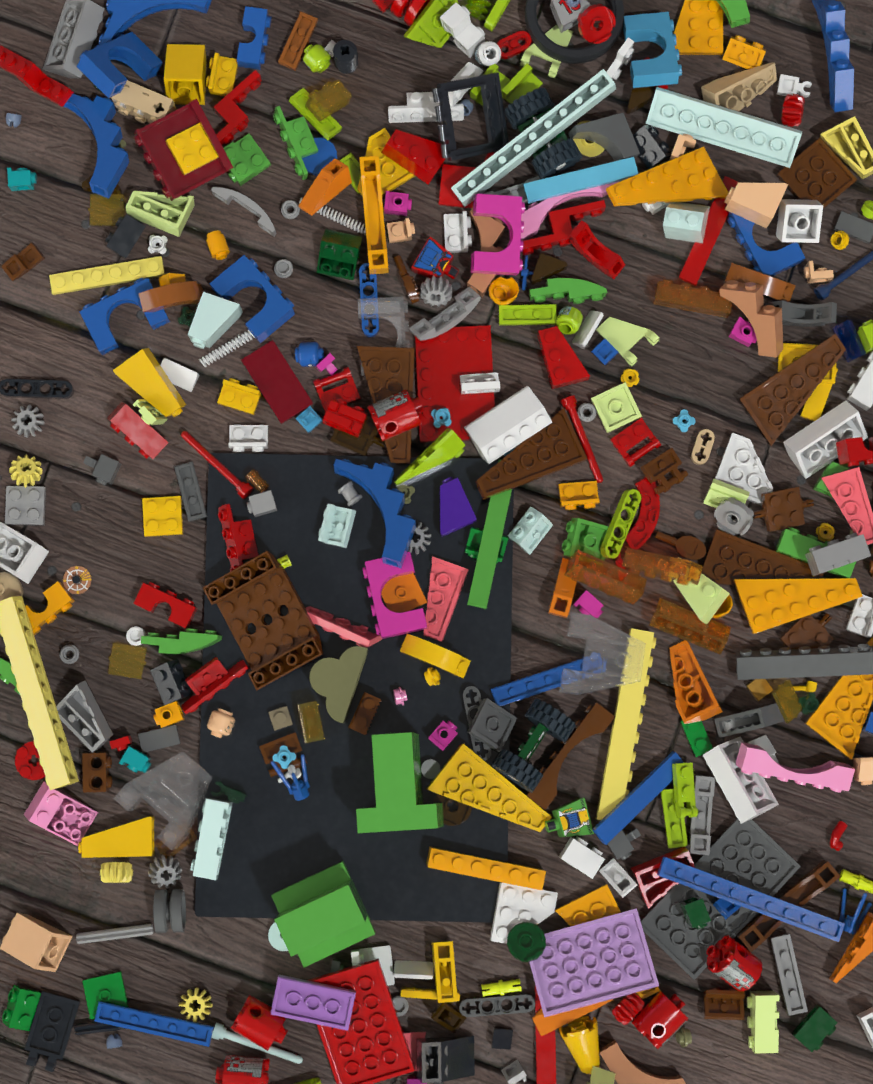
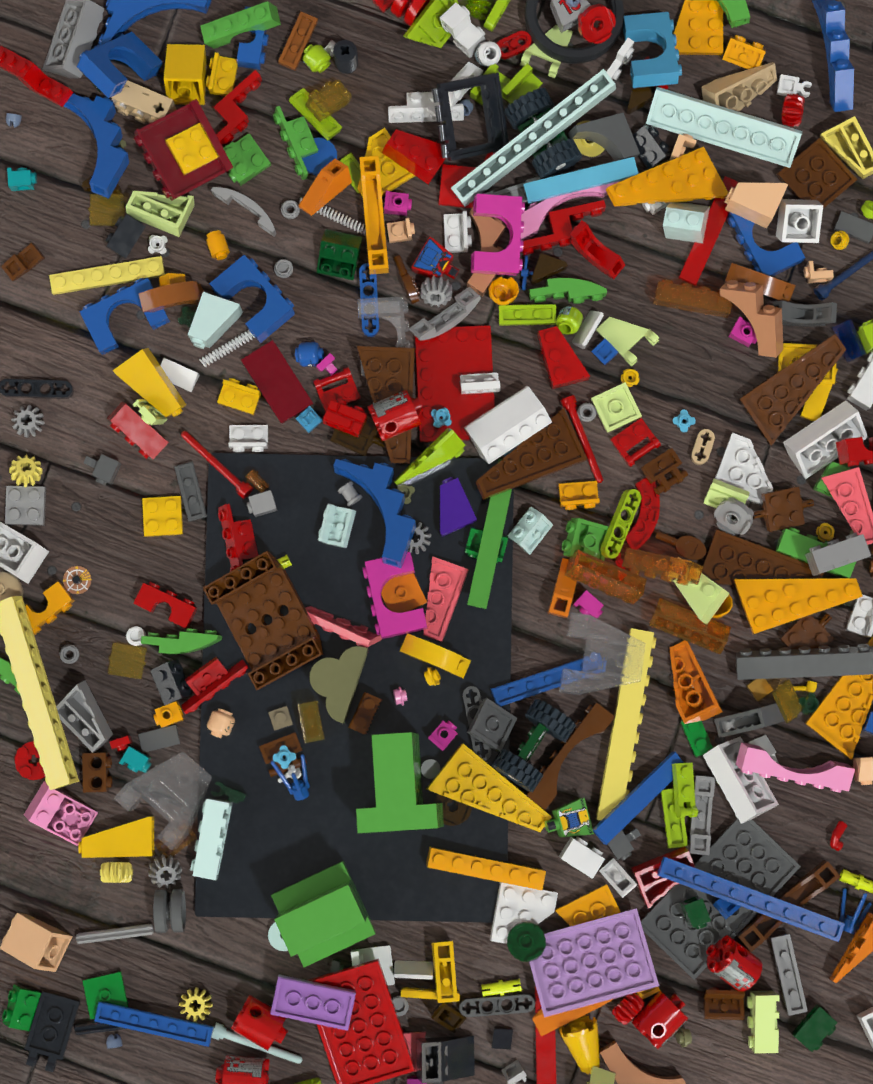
(254, 18): none -> bright green arch

